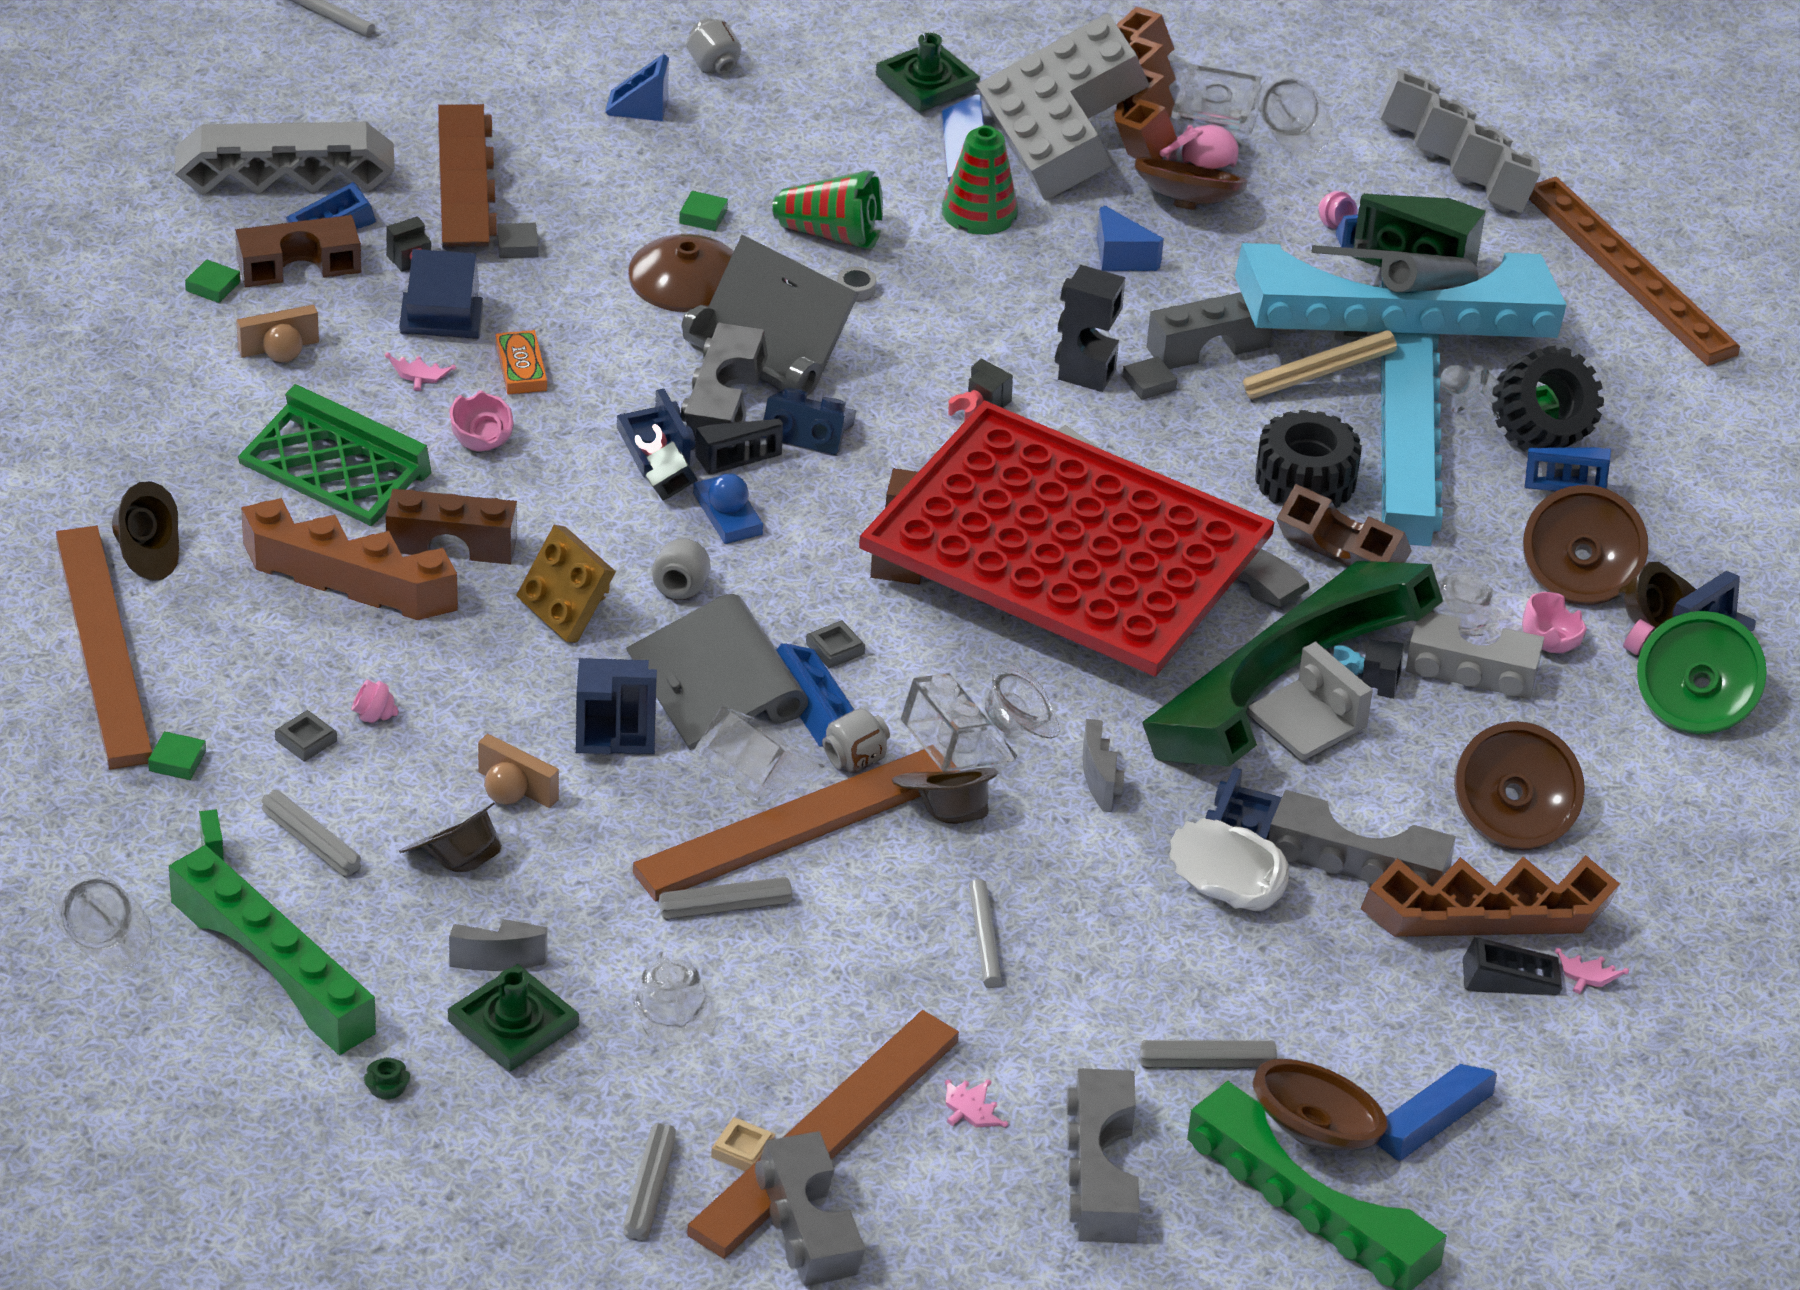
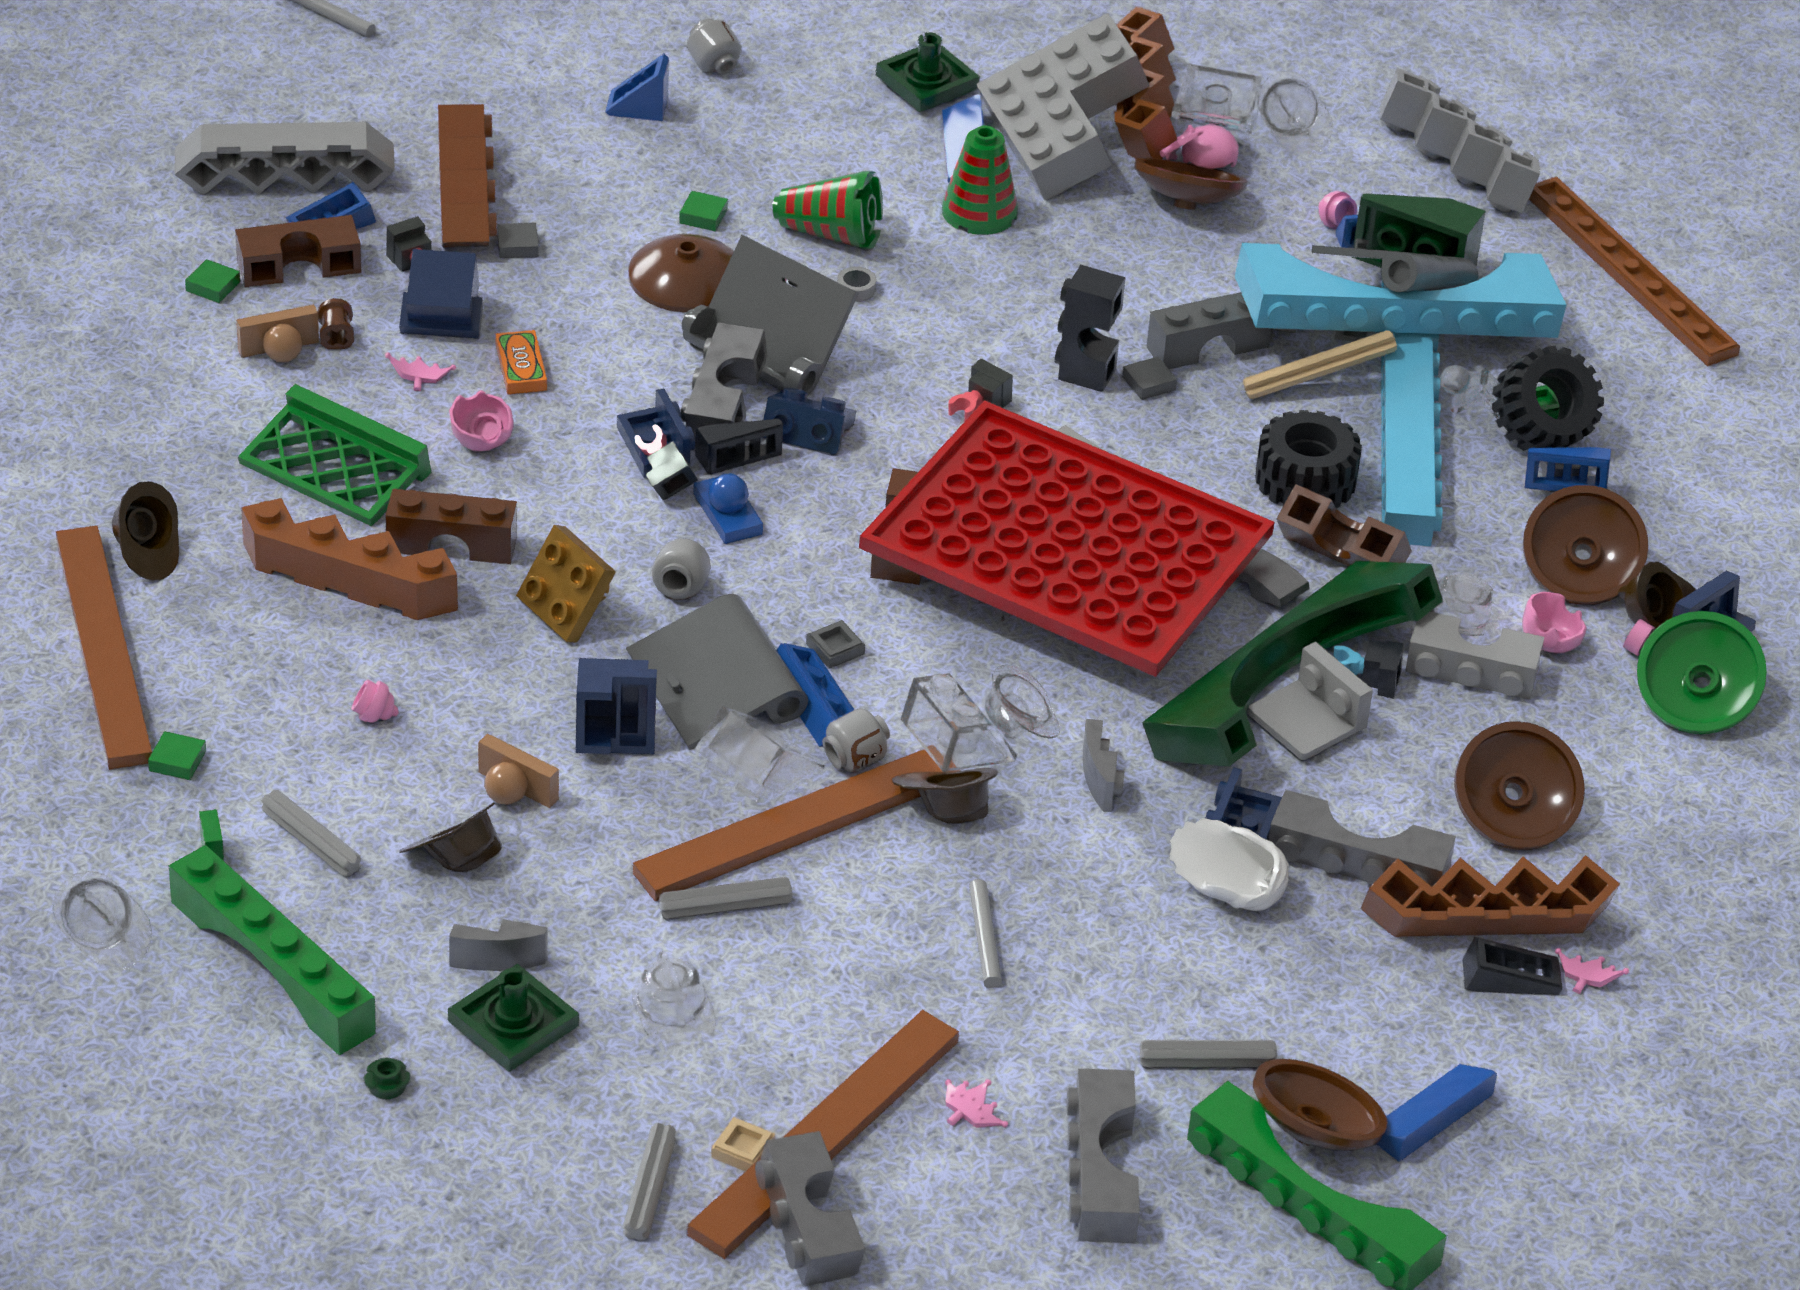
(305, 735): dark grey tile -> none
(335, 318): none -> reddish brown bush
(1126, 244): blue slope -> none

